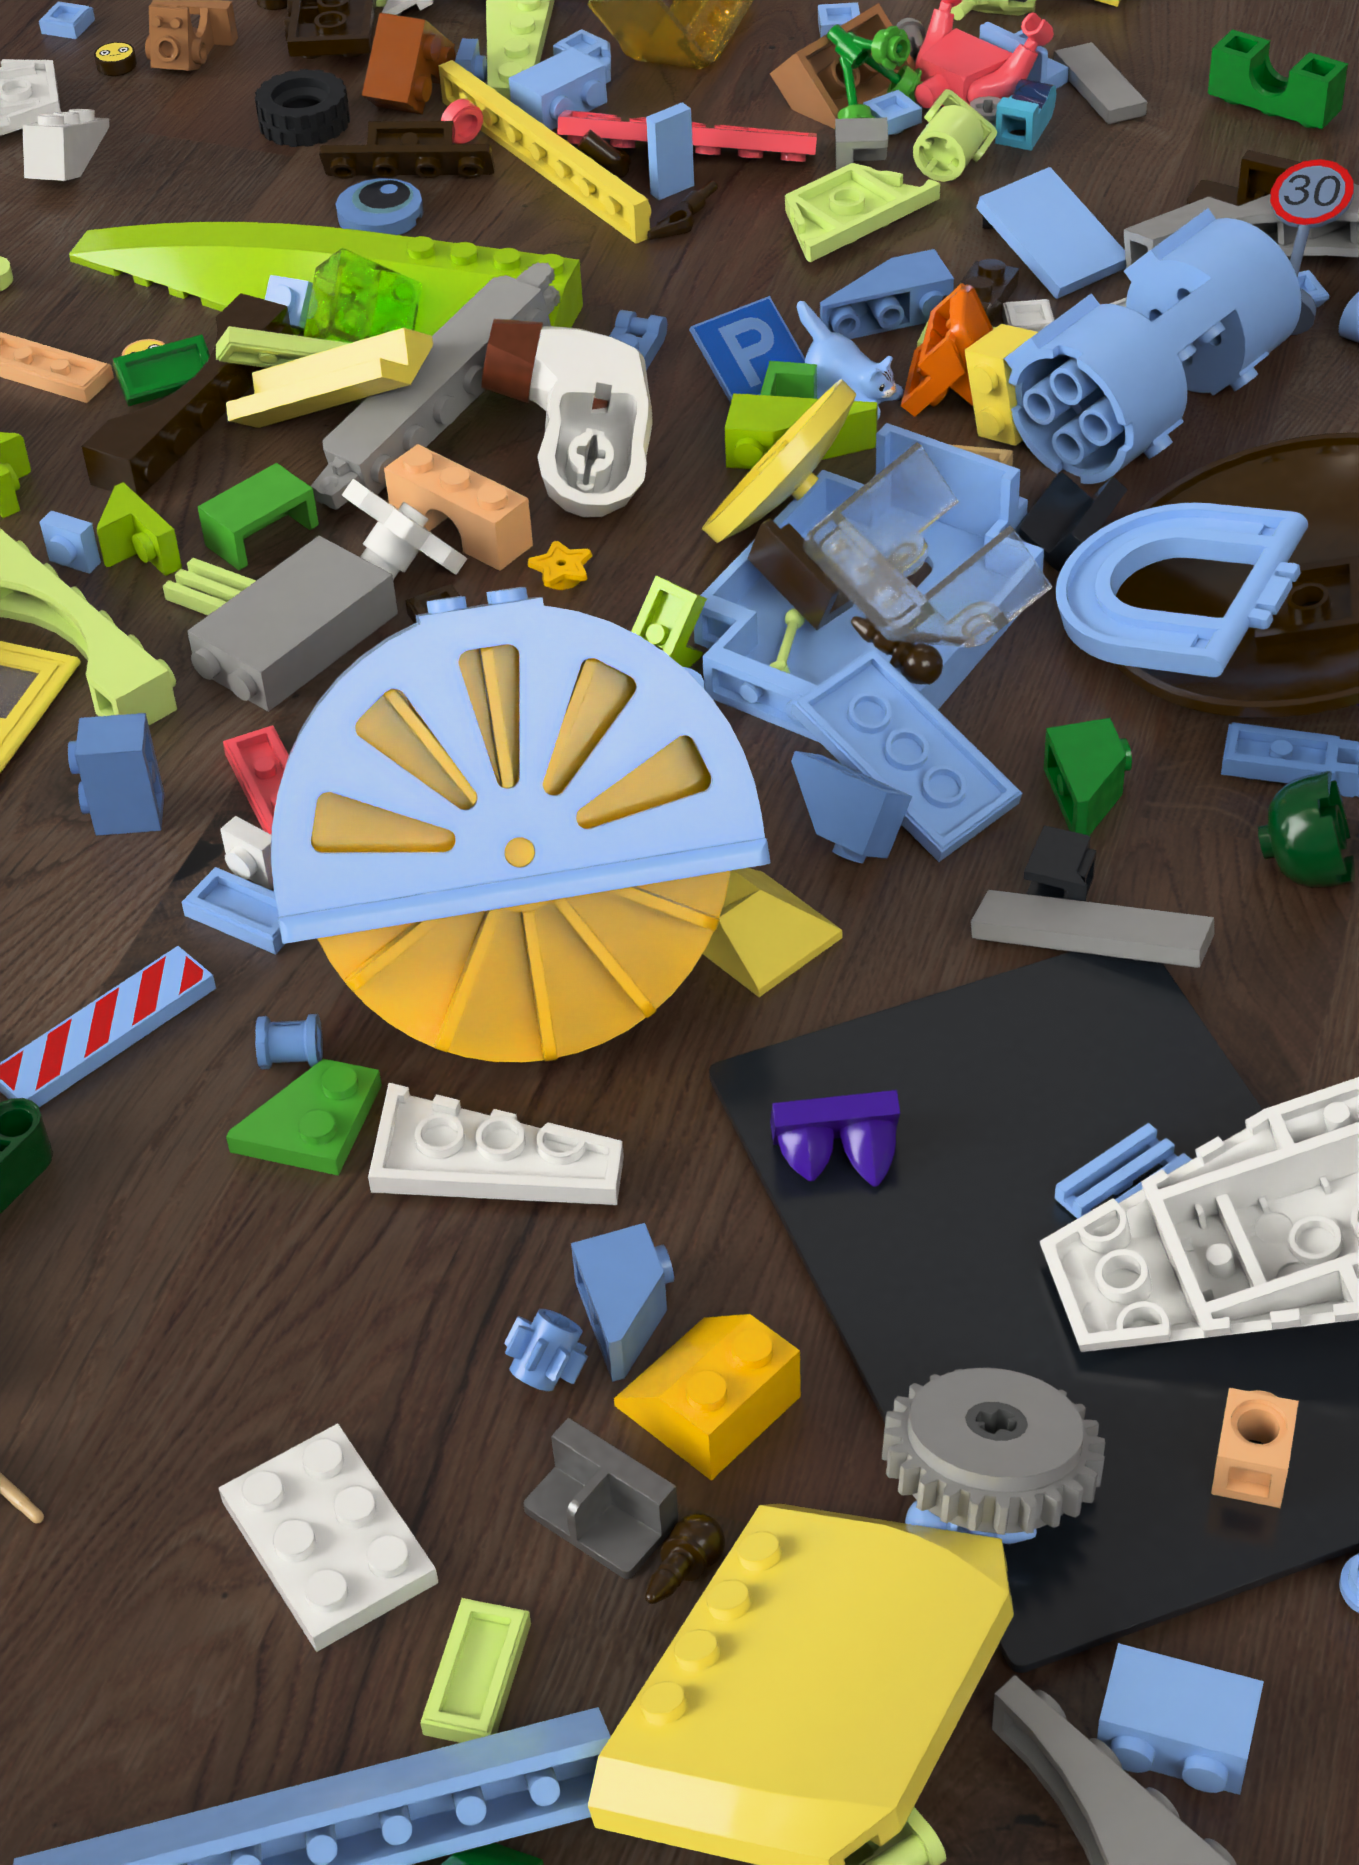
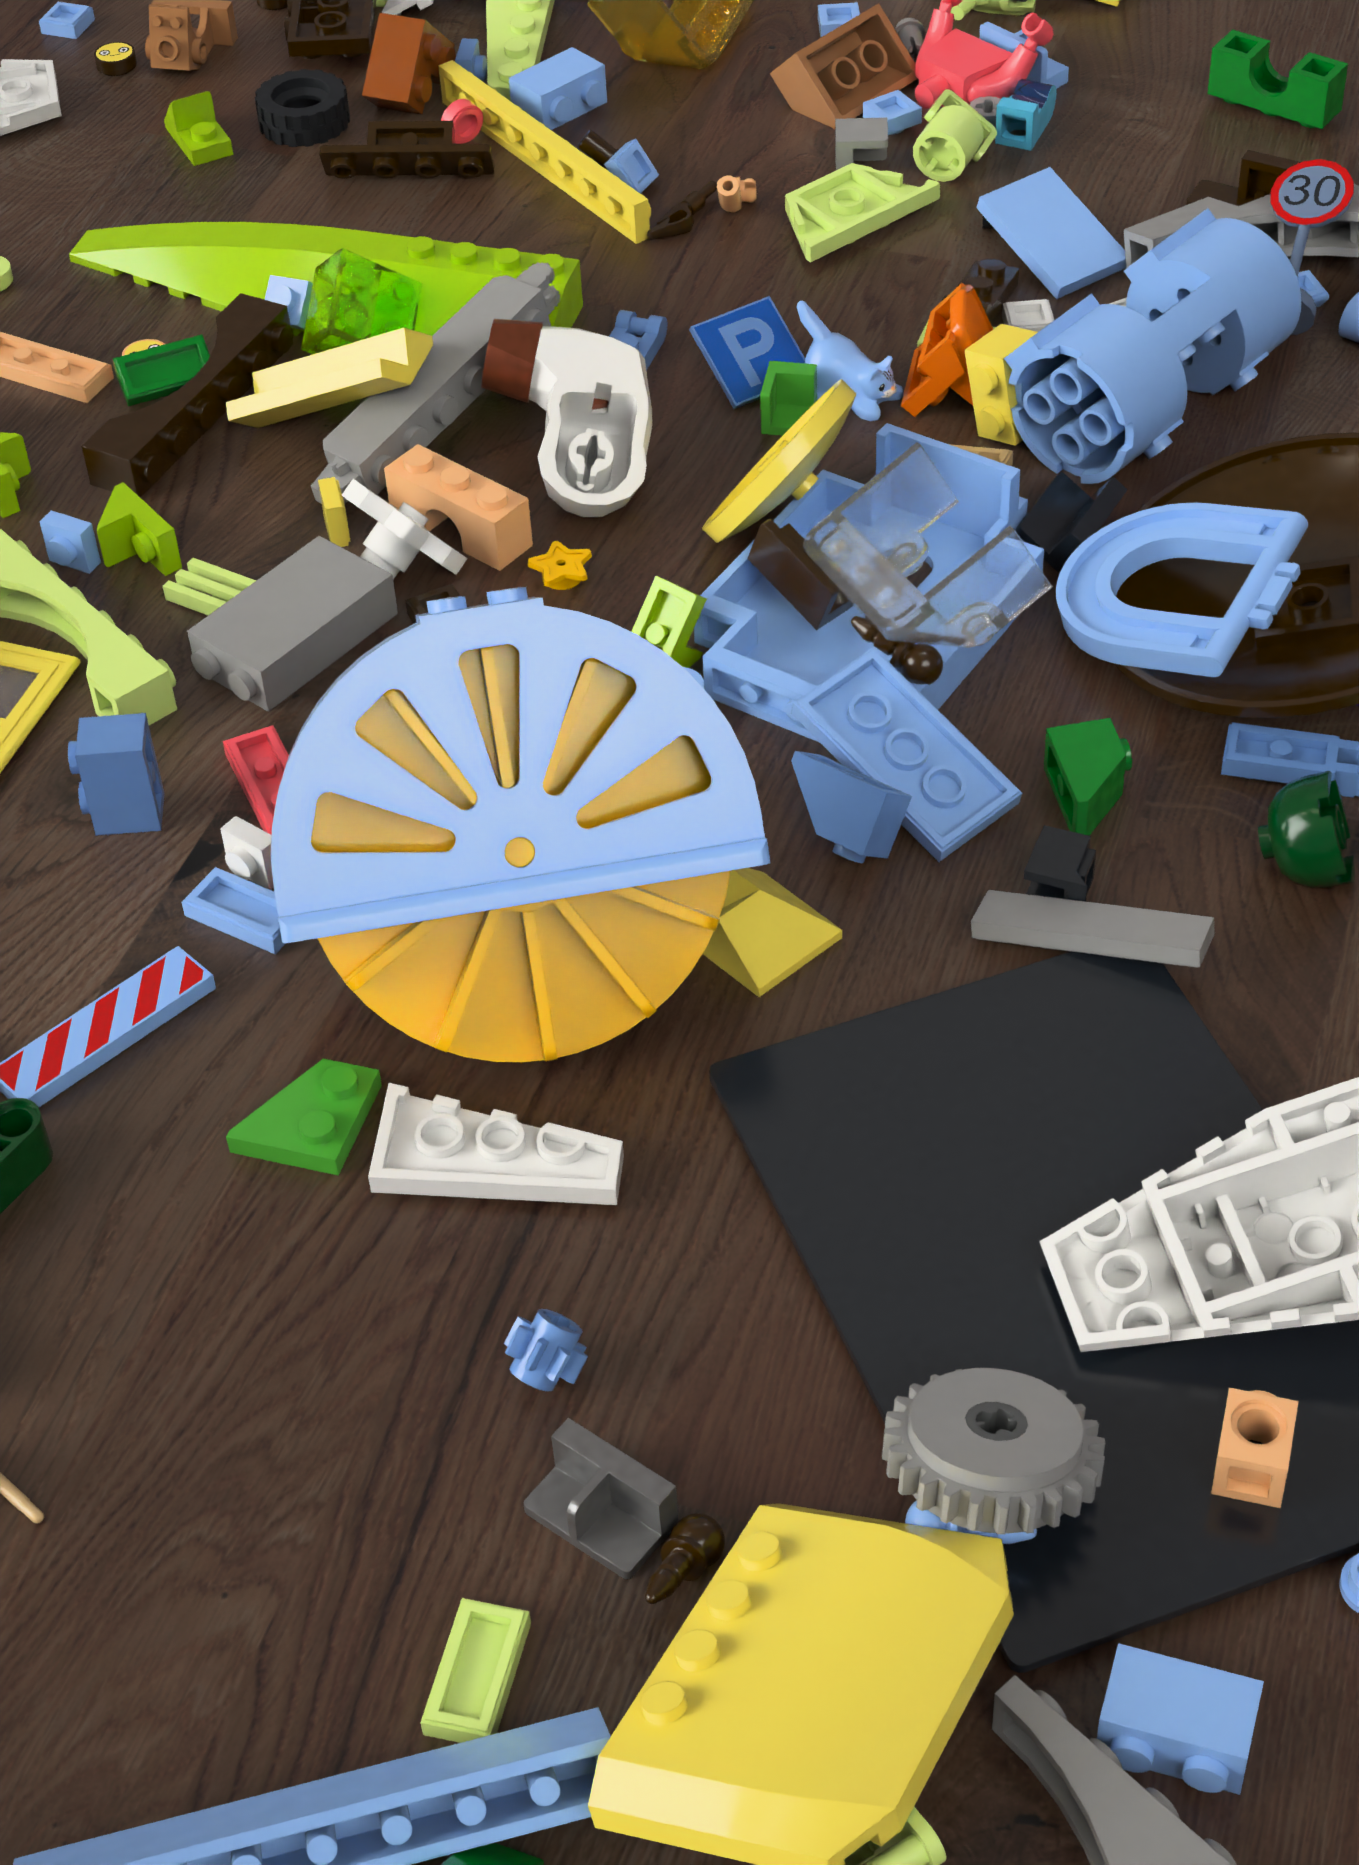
(62, 144): white slope -> none
(195, 129): none -> lime slope
(253, 506): bright green panel -> none
(267, 348): yellowish green tile -> none
(288, 1041): medium blue bush -> none
(328, 1537): white plate -> none
(334, 511): none -> light yellow tile
(380, 206): medium blue tile -> none
(589, 45): light blue tile -> none
(622, 1291): medium blue slope -> none
(632, 166): none -> light blue tile
(670, 151): light blue tile -> none
(715, 1390): yellow slope -> none
(734, 191): none -> light nougat arm
(748, 140): coral wing -> none
(761, 420): lime slope -> none
(794, 621): yellowish green hinge -> none
(862, 1121): dark purple tile -> none
(889, 49): plant -> none
(889, 296): medium blue slope -> none
(1101, 83): light grey tile -> none
(1116, 1171): light blue tile -> none

